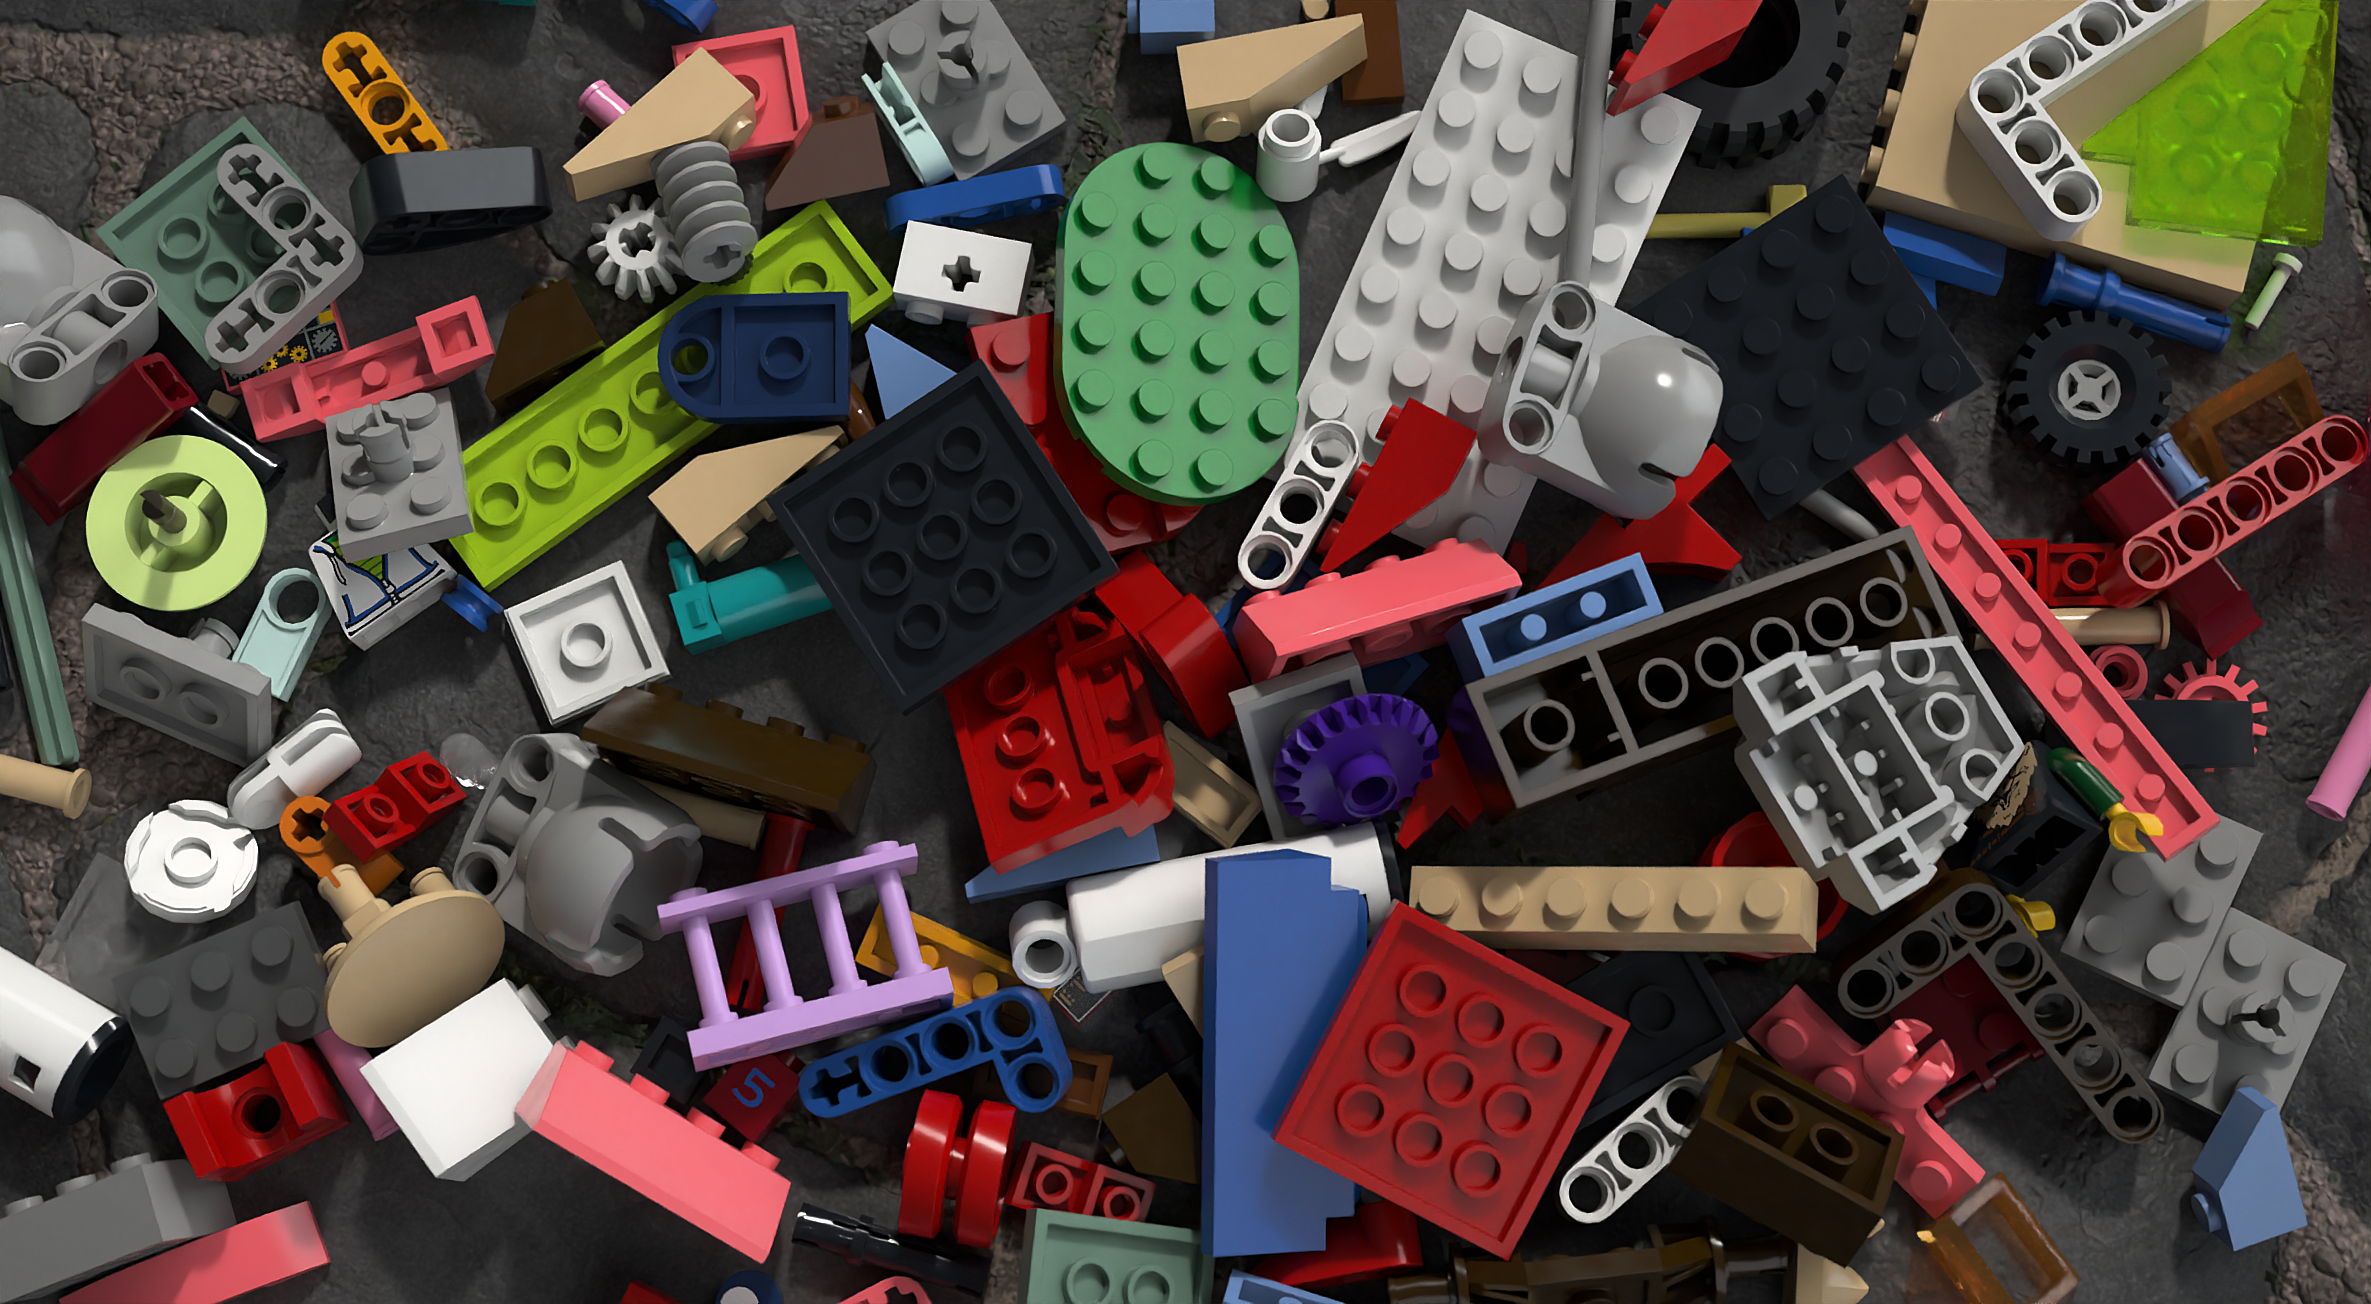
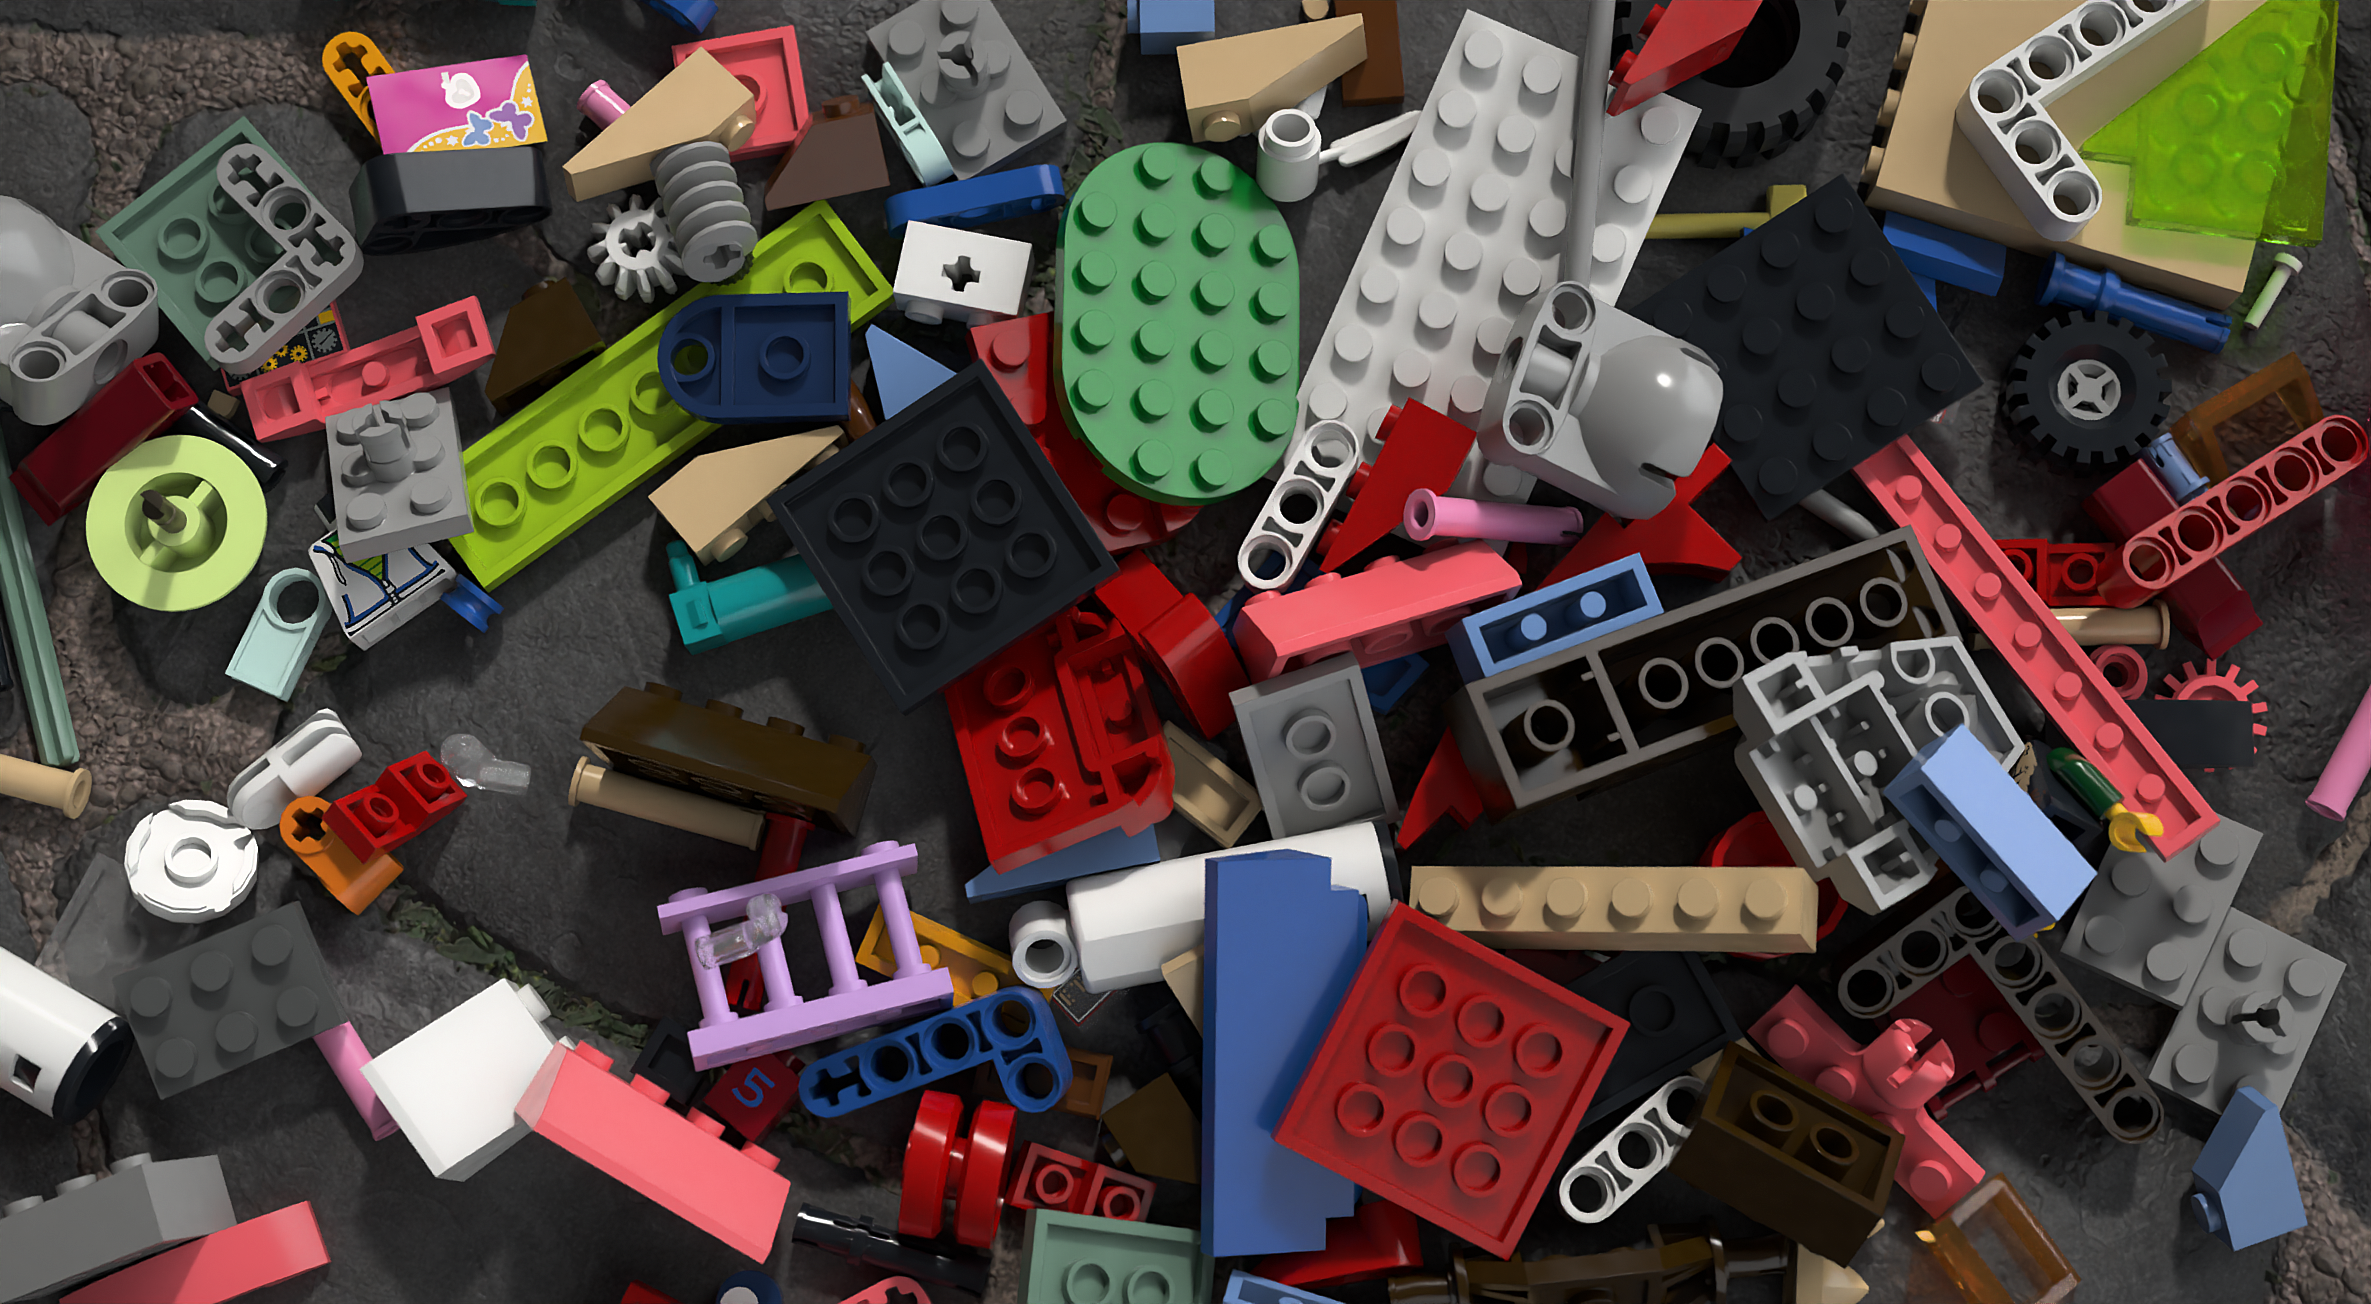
(179, 683): light grey plate -> none
(221, 1125): red piece -> none
(405, 959): tan piece -> none
(458, 107): none -> sticker
(577, 853): light grey piece -> none
(587, 643): white tile -> none
(745, 938): none -> clear arm
(1355, 760): dark purple gear -> none
(1490, 520): none -> bright pink pin
(1990, 833): none -> brick

